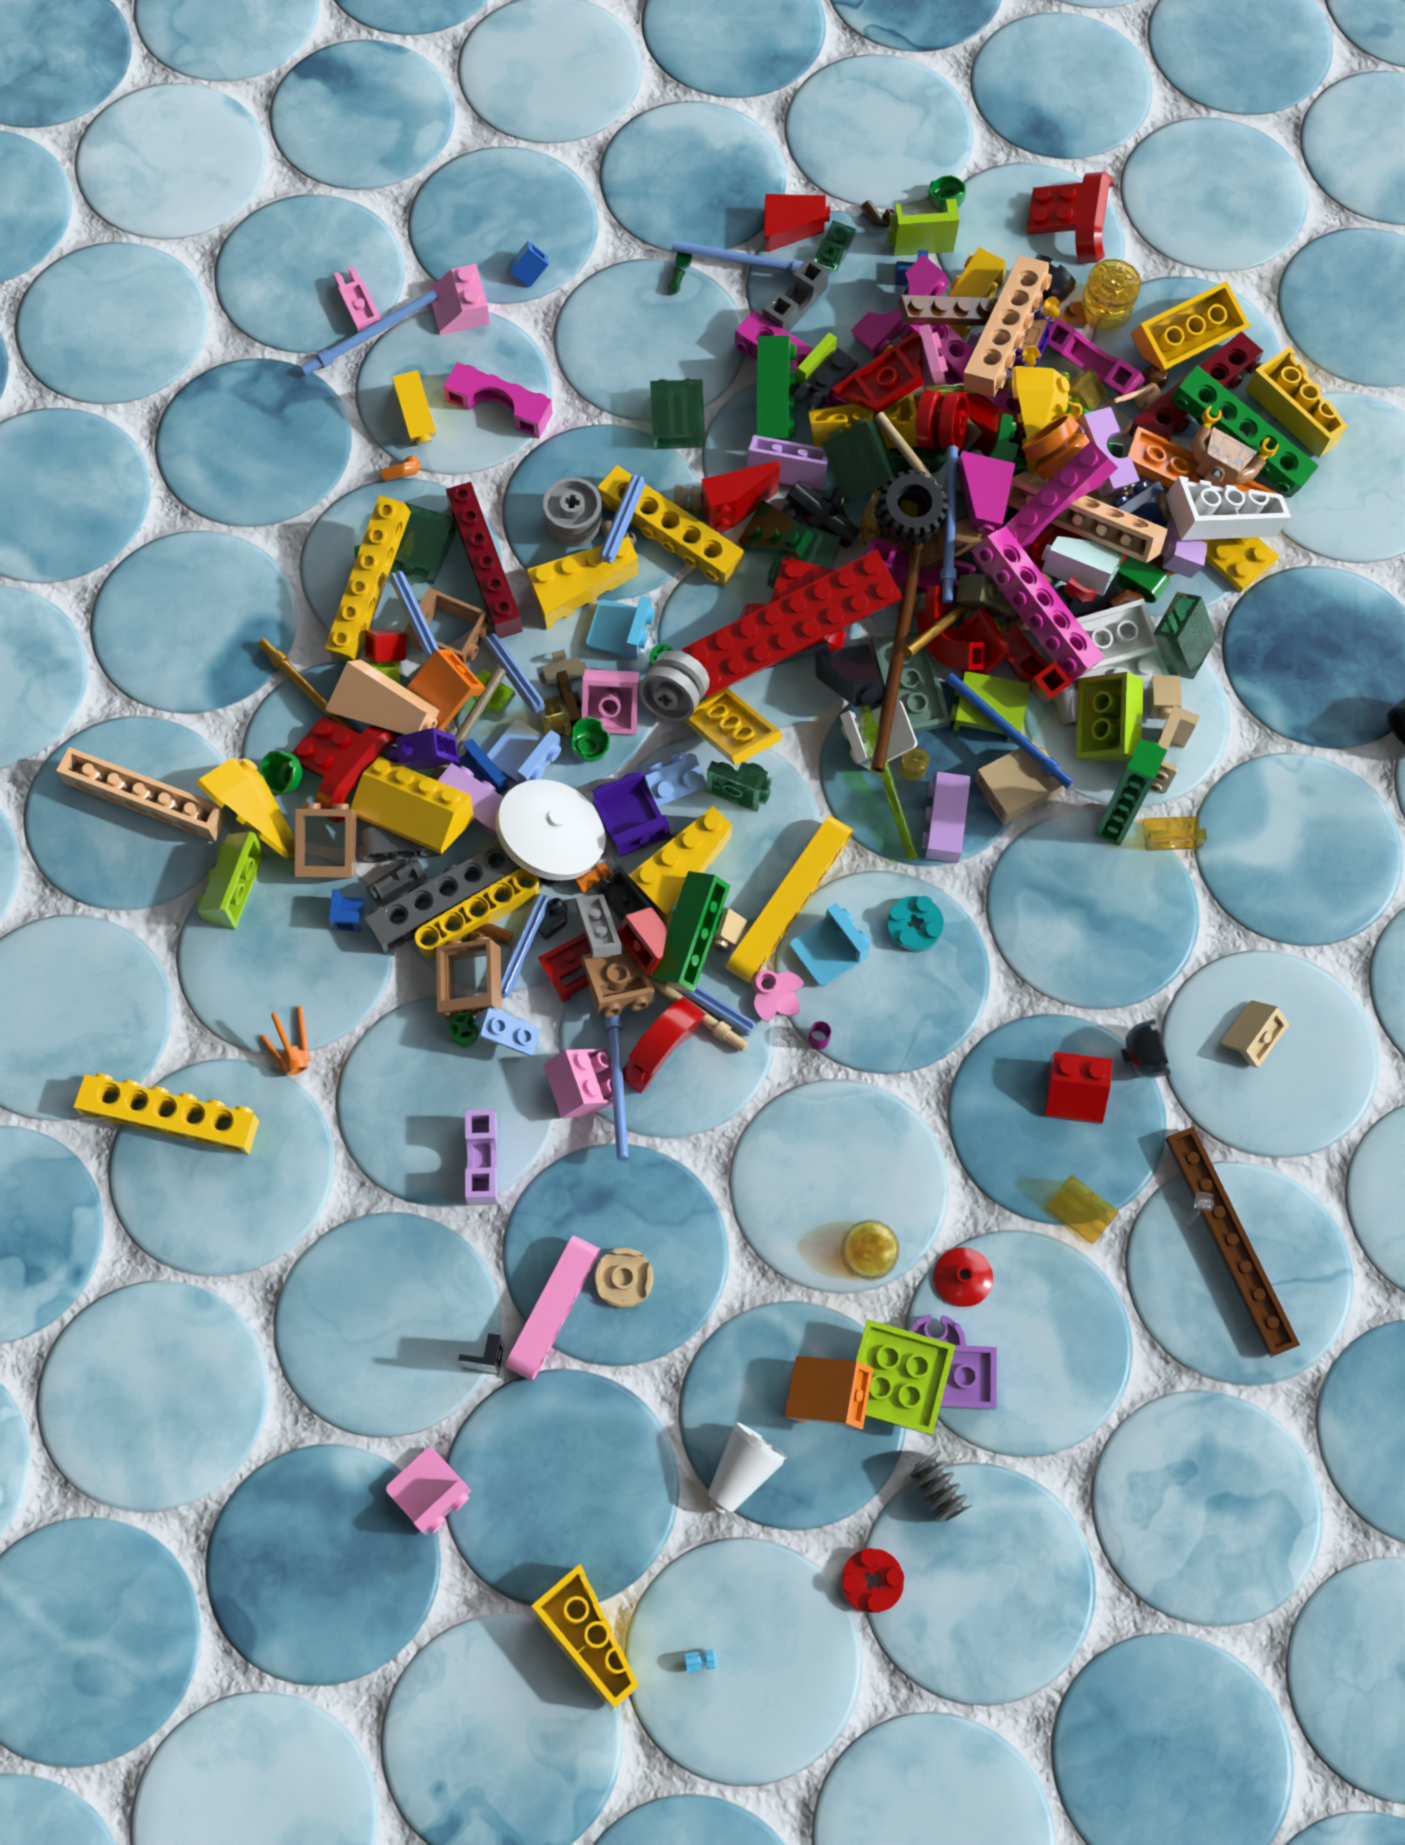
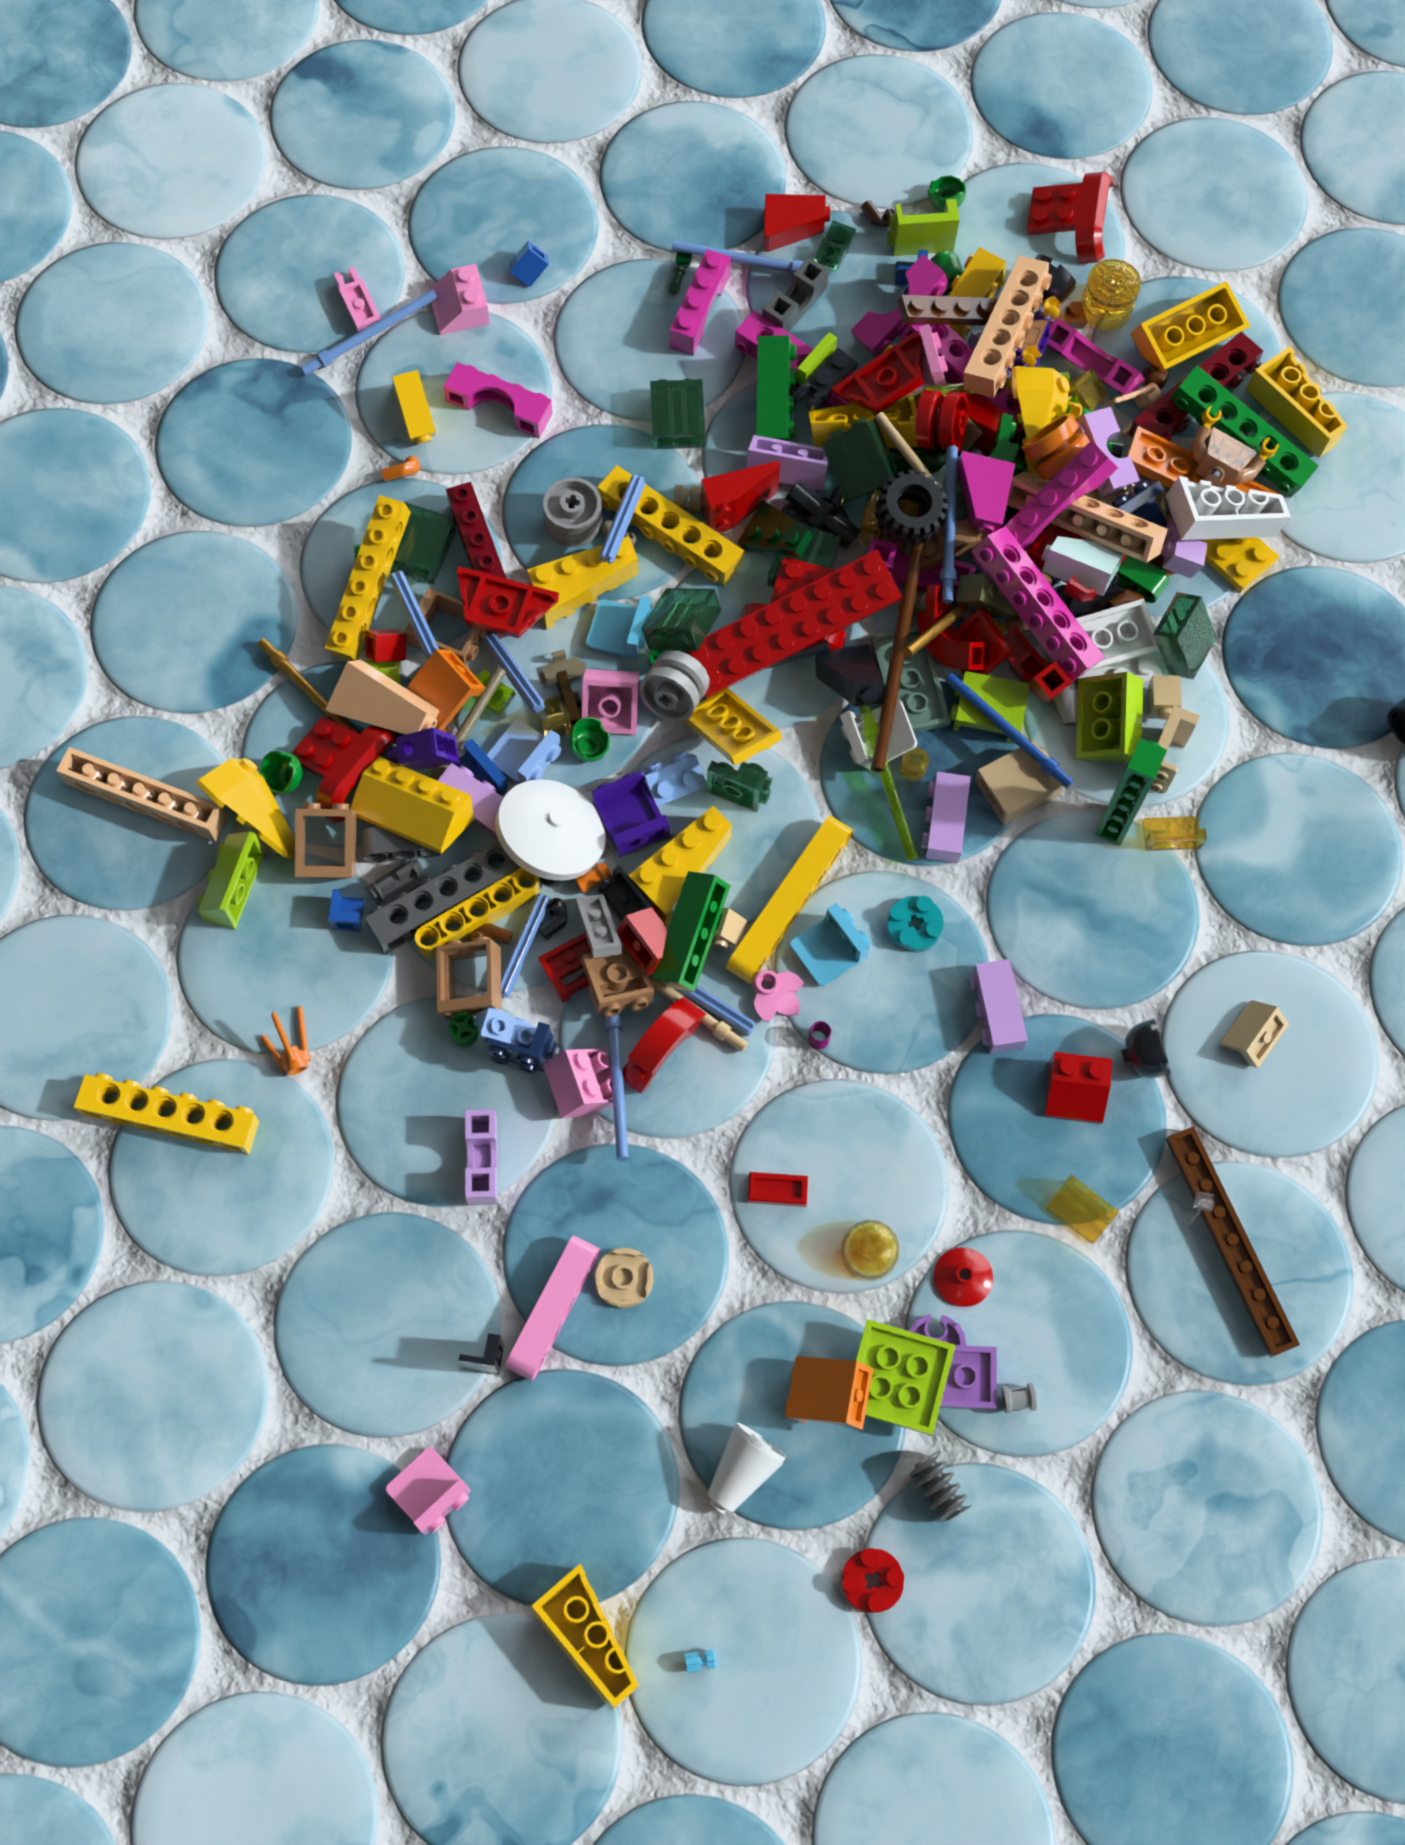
(502, 603): none -> red wing
(530, 1059): none -> dark blue bracket
(681, 619): none -> clear green brick
(706, 285): none -> dark pink arch
(777, 1189): none -> red tile
(949, 265): none -> green head
(998, 1006): none -> lavender brick
(1018, 1398): none -> light grey bush

